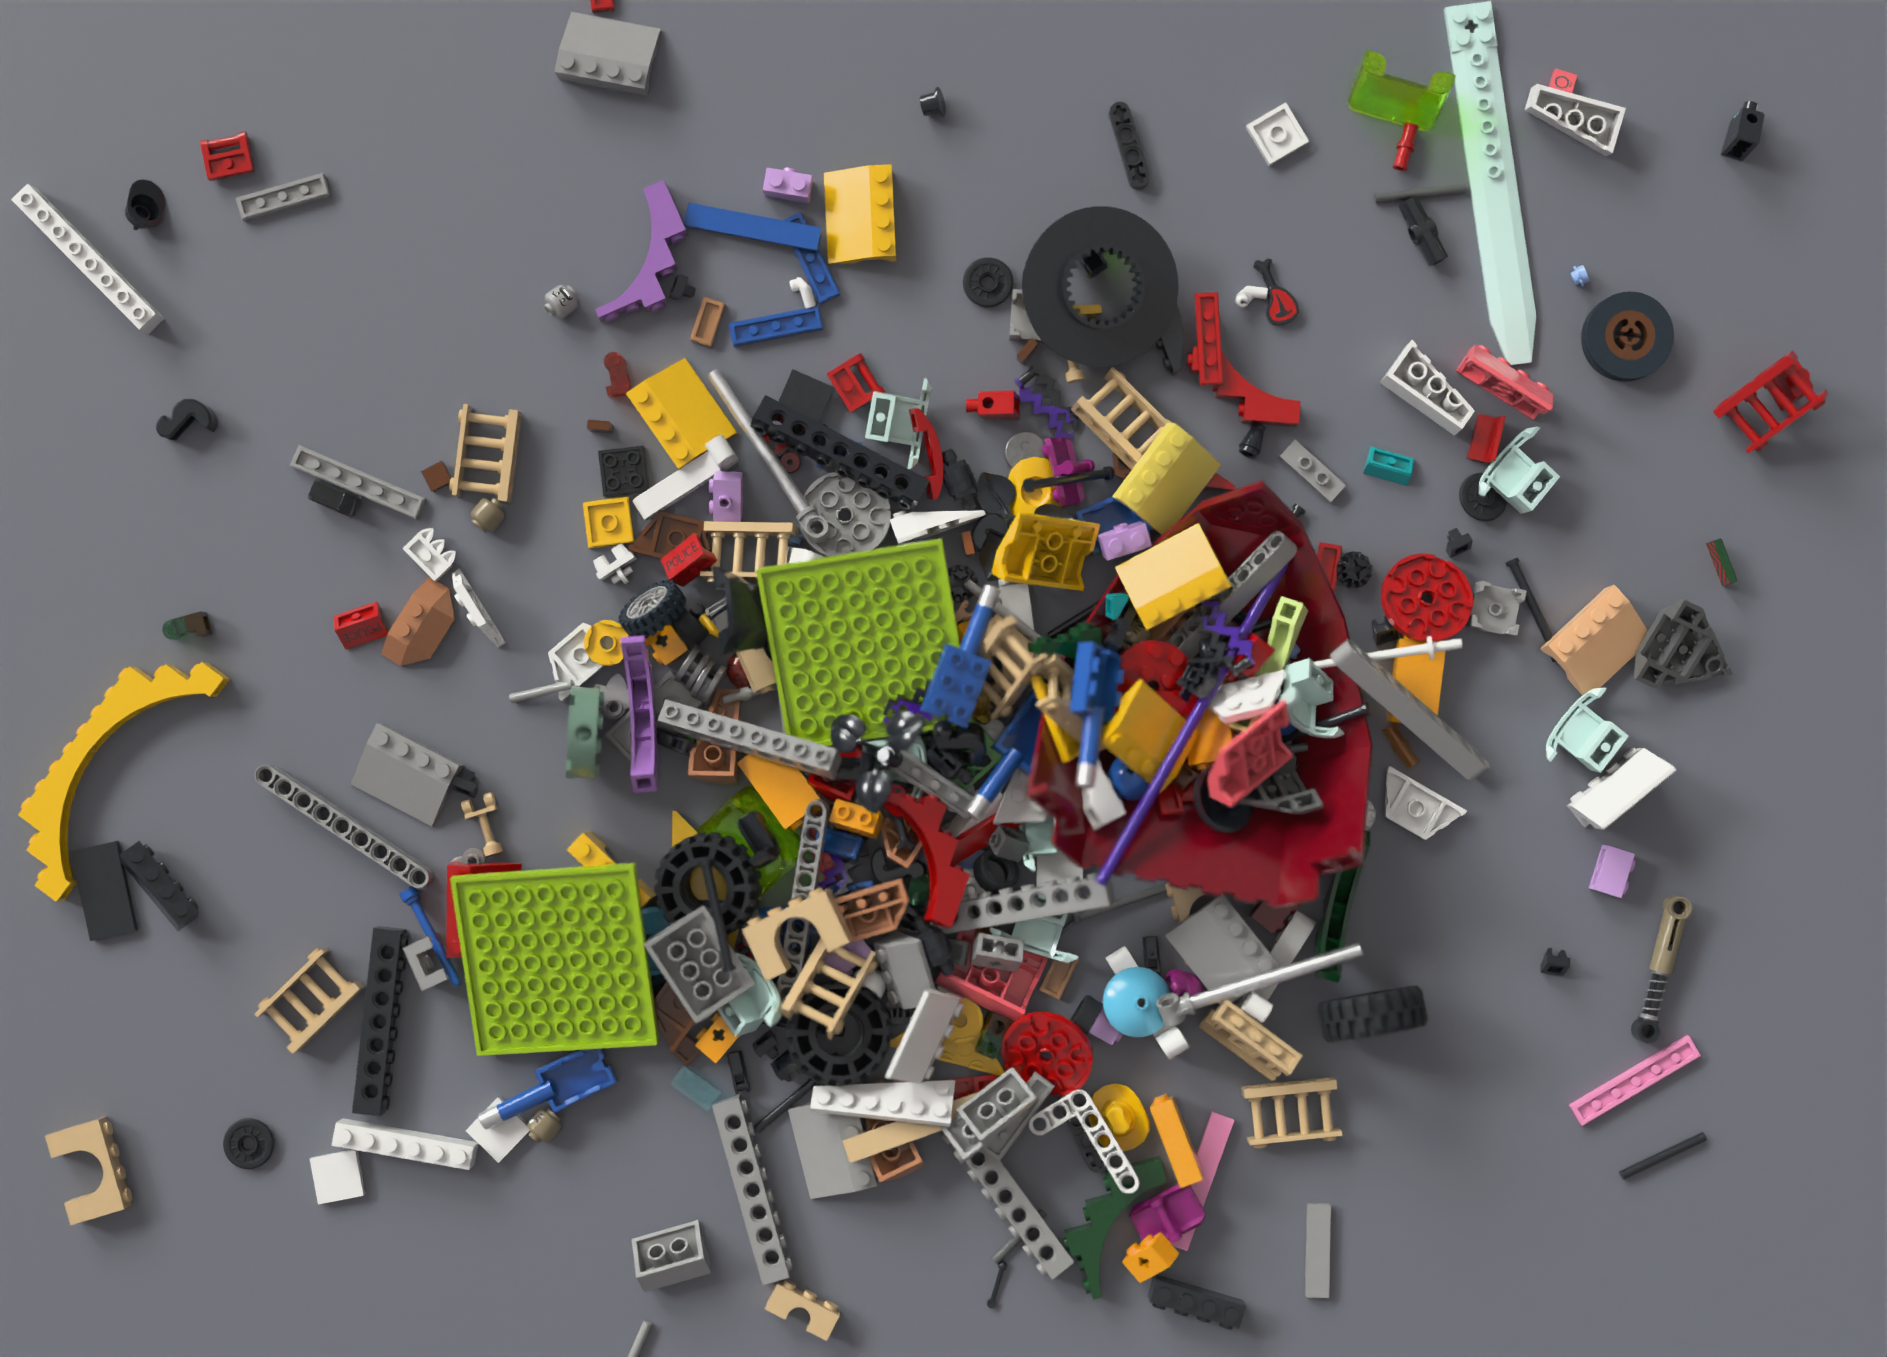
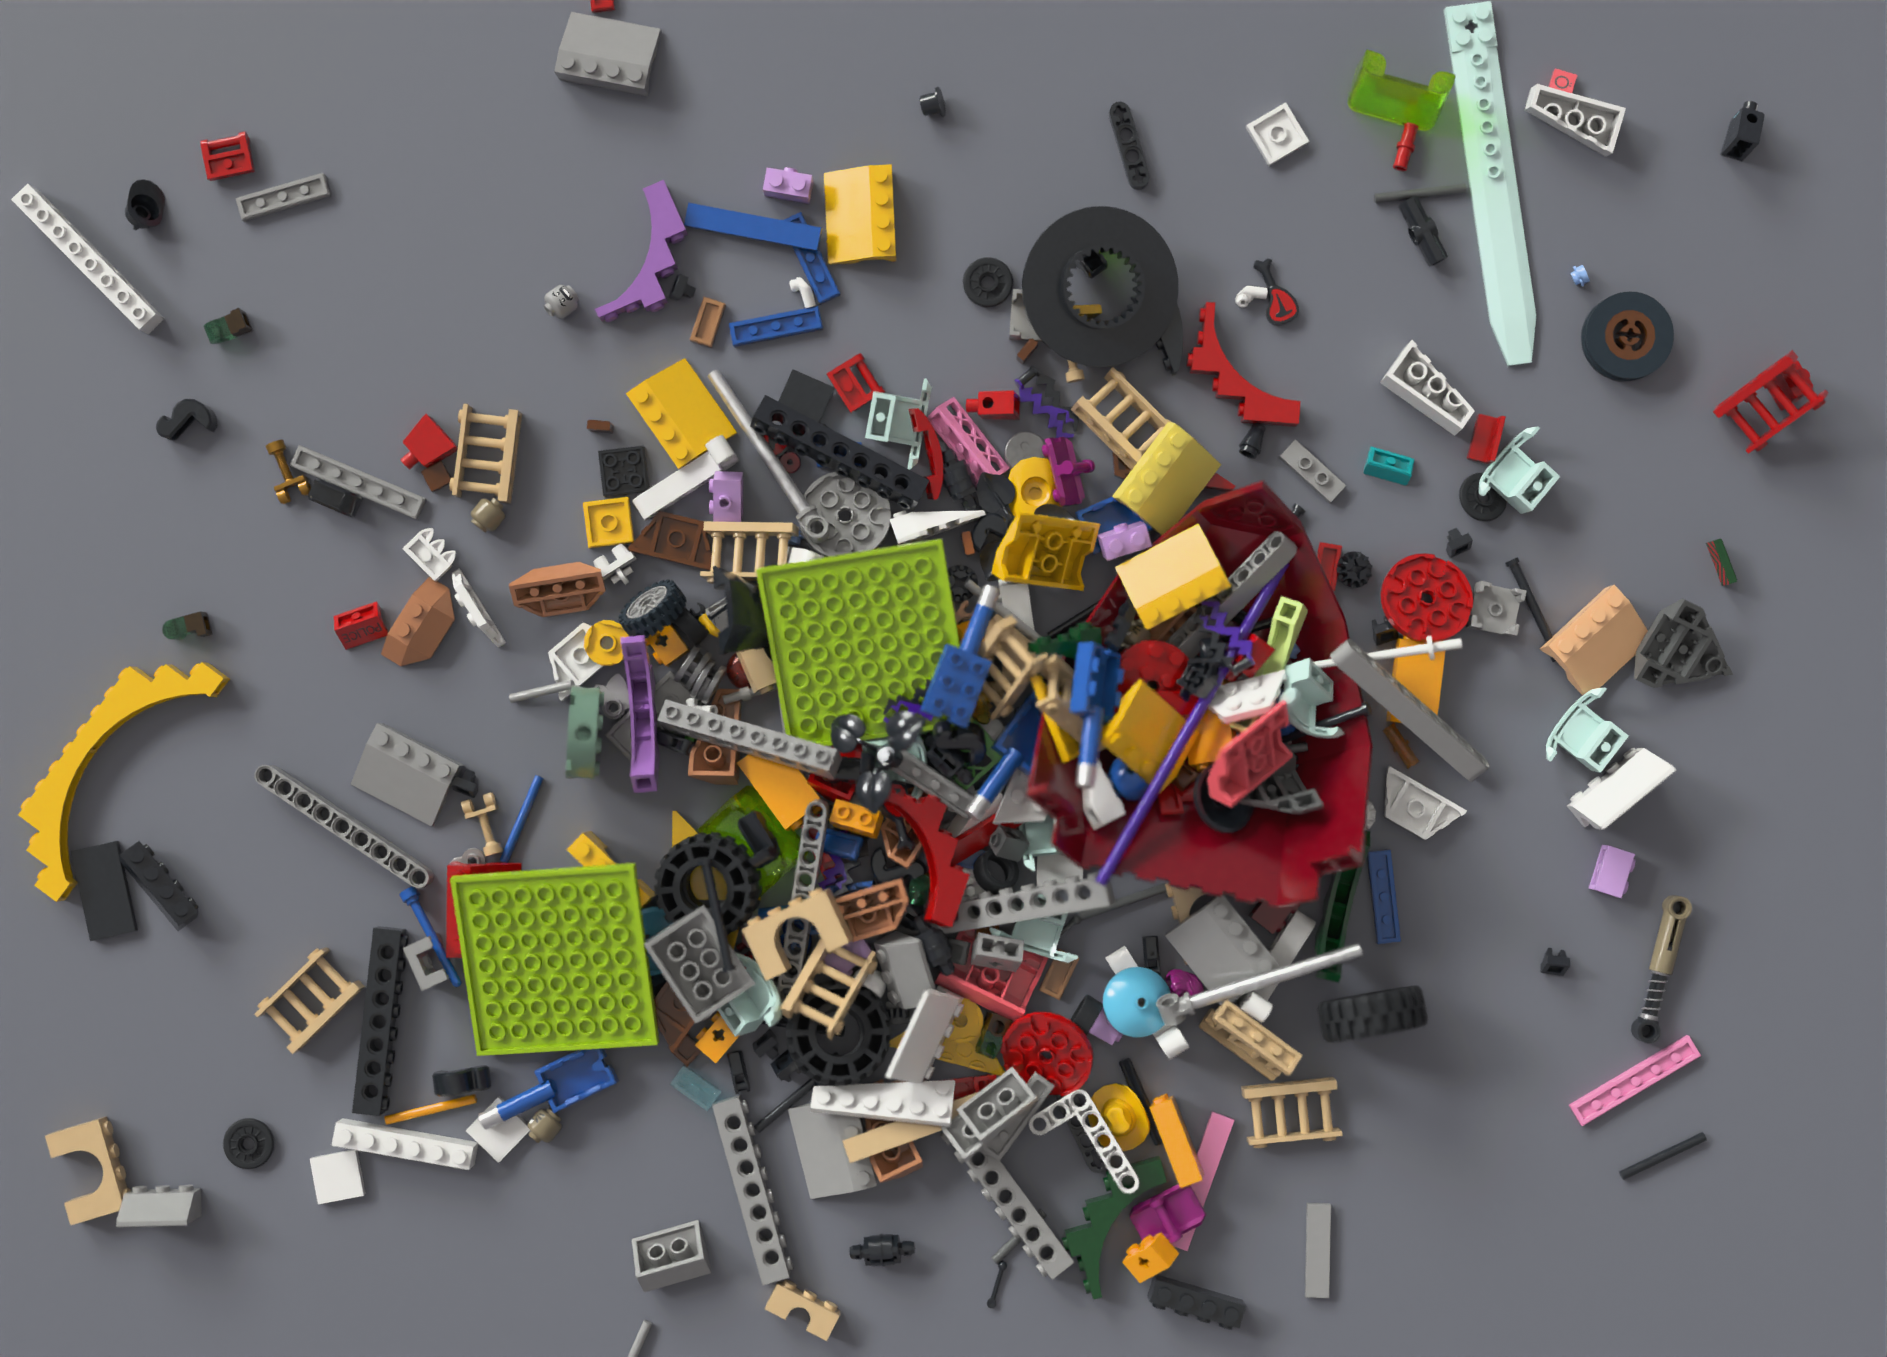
(160, 1206): none -> light grey slope
(228, 326): none -> leg
(276, 448): none -> pearl gold bar
(427, 444): none -> red torso
(430, 1109): none -> light orange bar
(461, 1081): none -> black animal
(521, 819): none -> blue bar
(558, 589): none -> nougat wedge
(618, 374): clear red leg -> none
(687, 561): red panel -> none
(694, 703): none -> white arm
(882, 1250): none -> black piece
(965, 444): none -> bright pink fence
(1030, 485): black bar -> none
(1114, 604): teal slope -> none
(1136, 1086): none -> black axle
(1208, 339): red tile -> none
(1383, 896): none -> blue tile
(1505, 382): coral piece -> none

